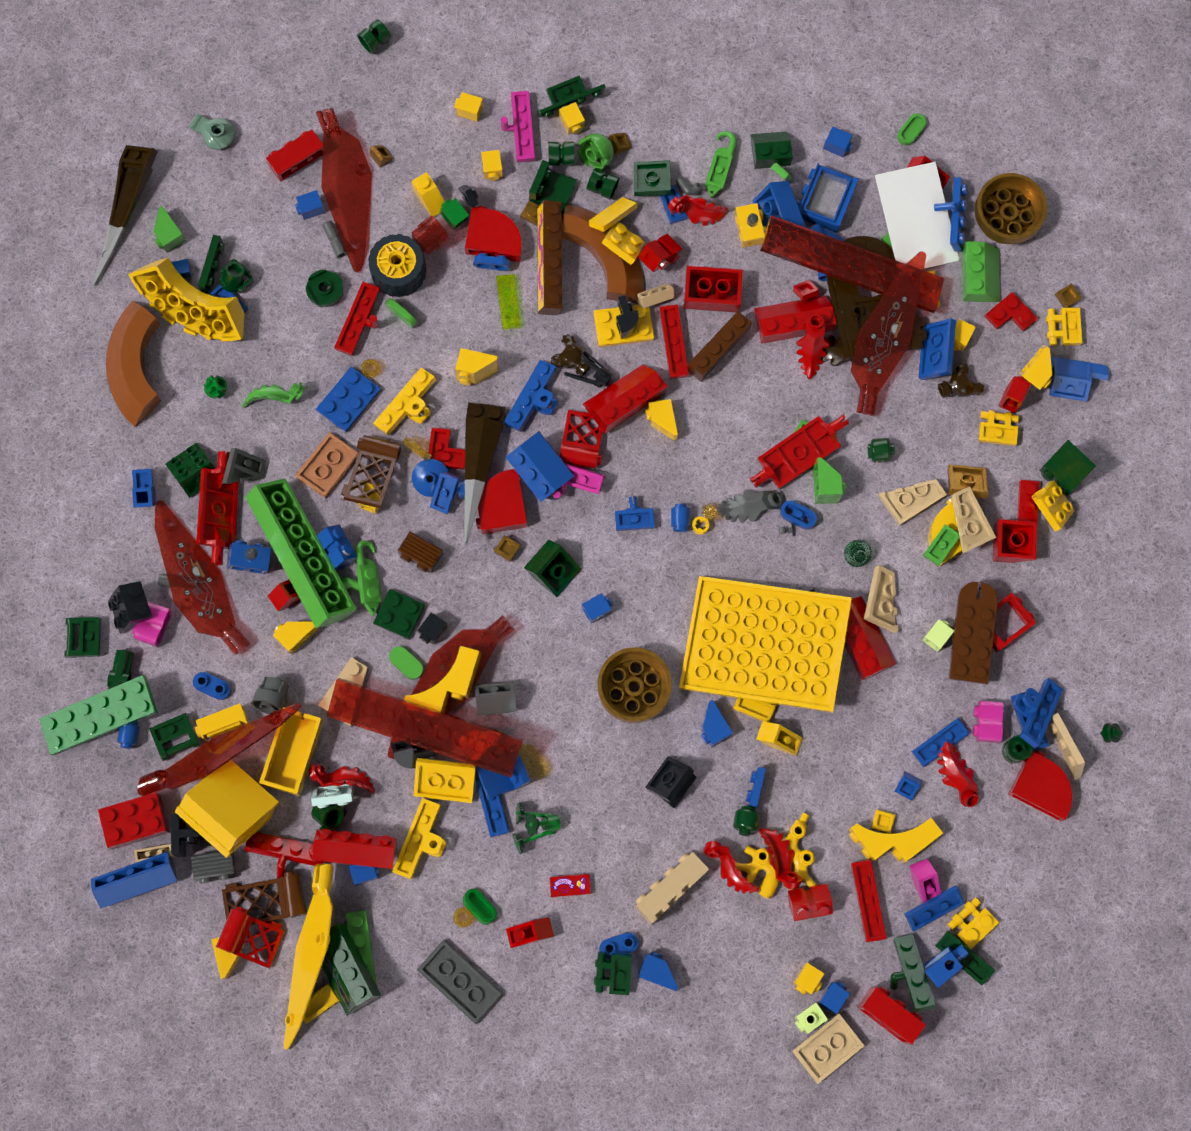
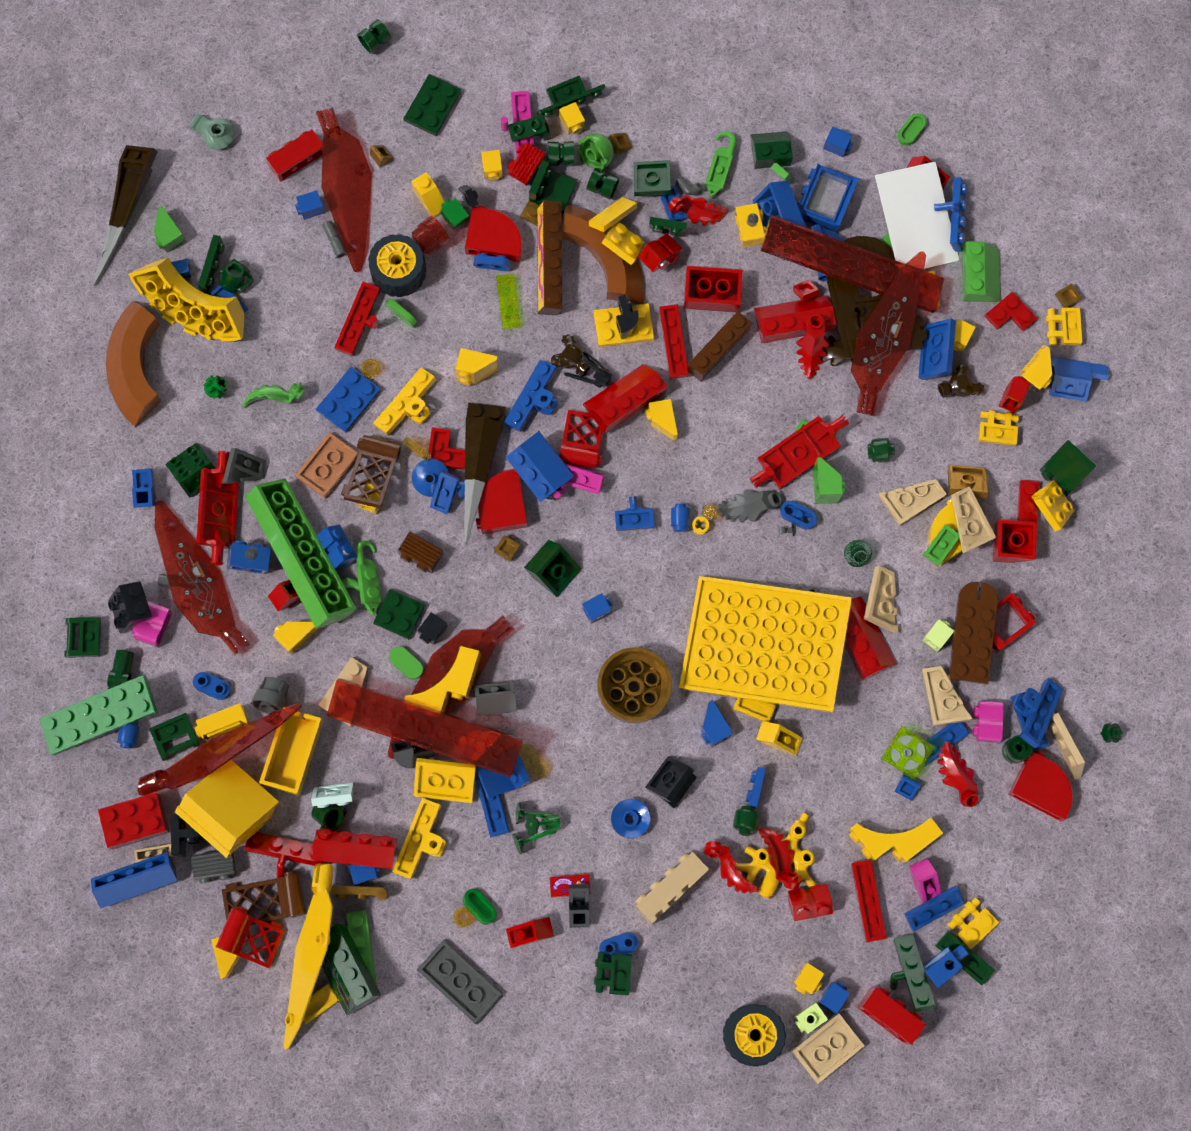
(326, 278): dark green plate -> none
(340, 776): red plant -> none
(360, 892): none -> pearl gold plate
(432, 105): none -> dark green plate
(468, 106): yellow brick -> none
(525, 163): none -> red brick
(529, 128): none -> dark green bracket
(578, 905): none -> black brick
(632, 808): none -> blue dish
(655, 295): tan piece -> none
(657, 971): blue slope -> none
(675, 228): none -> dark green plate
(770, 1031): none -> wheel
(883, 821): yellow tile -> none
(908, 752): none -> clear neon green piece
(942, 699): none -> tan wing
(1013, 188): pearl gold wheel -> none

